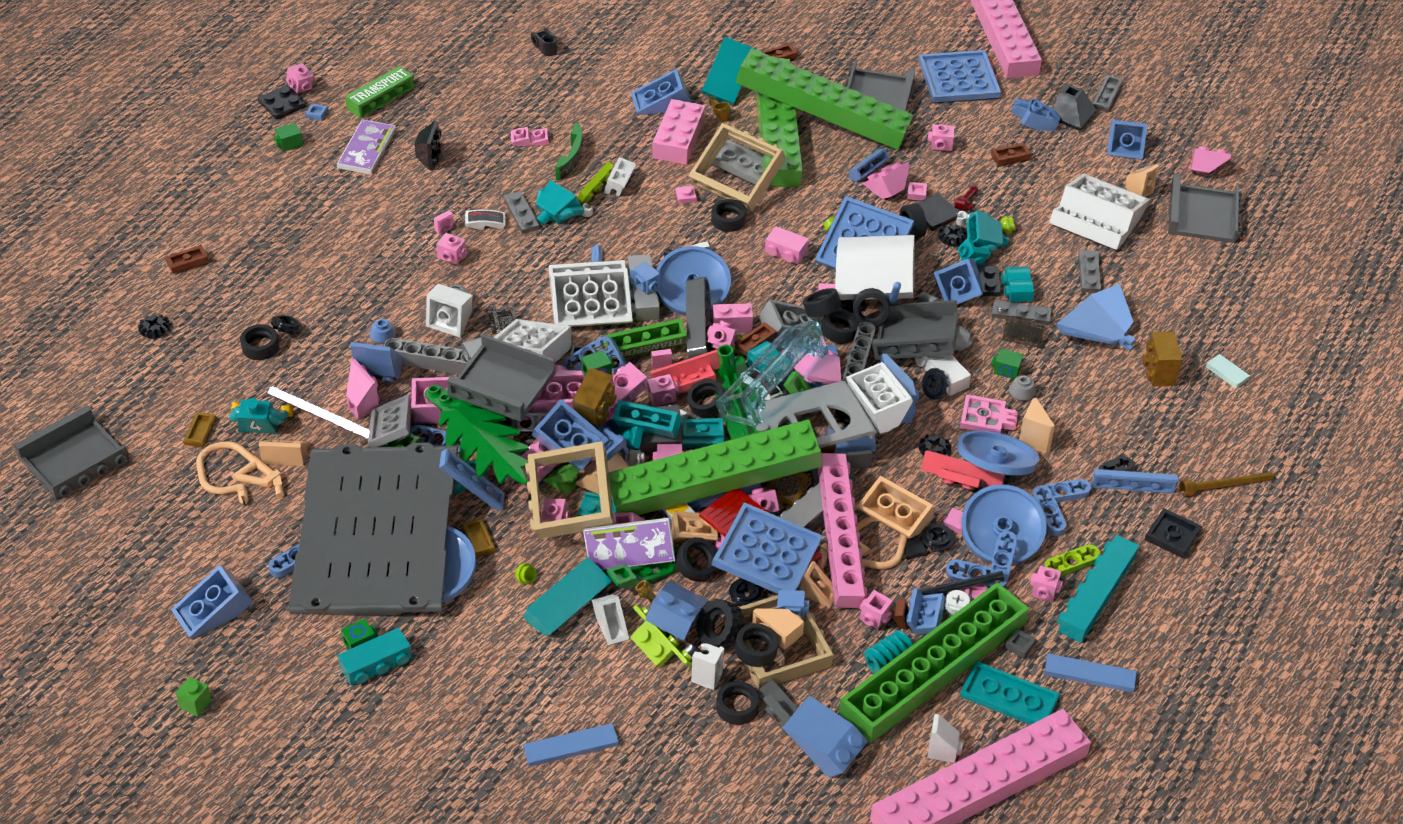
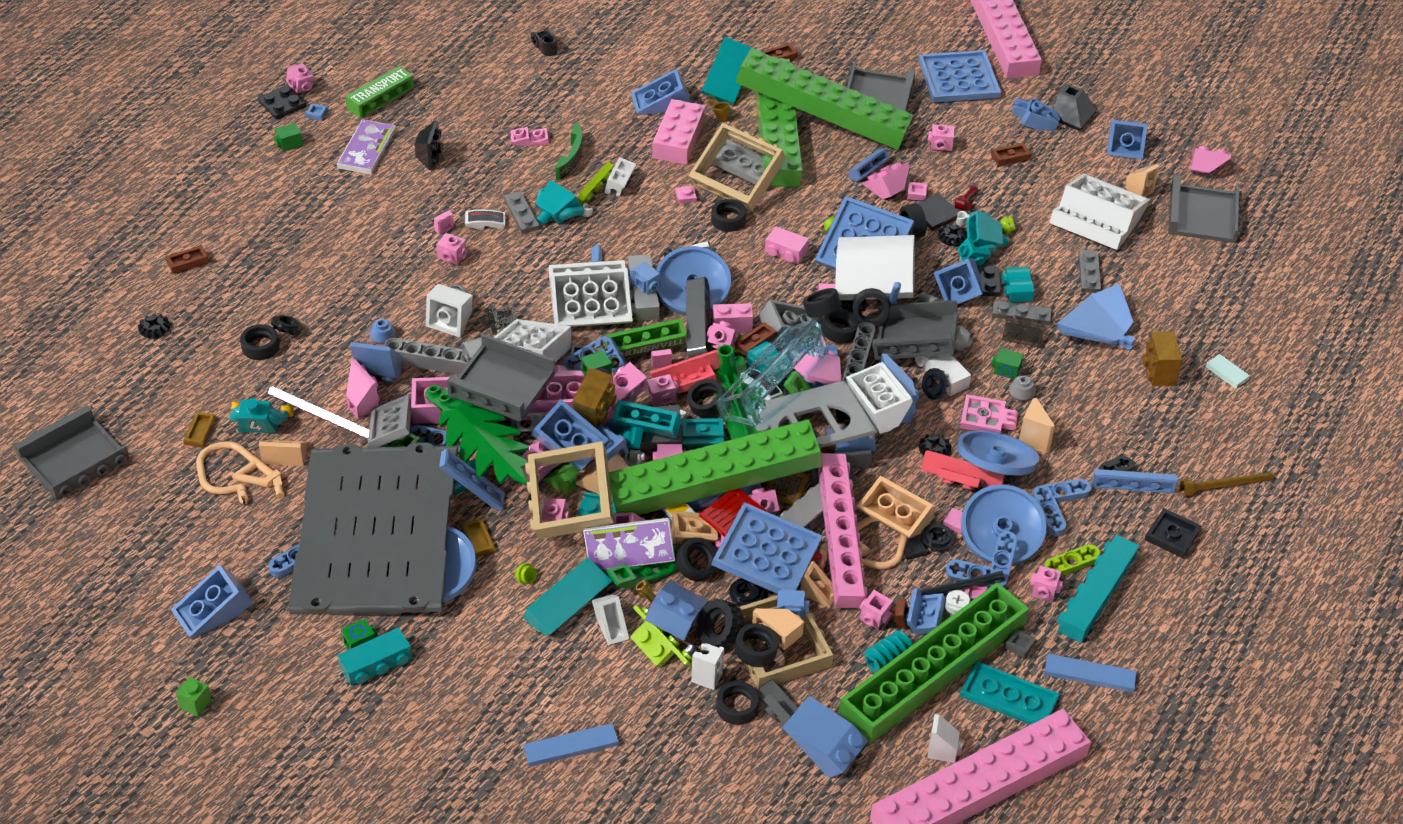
(1107, 93): flat silver tile -> none

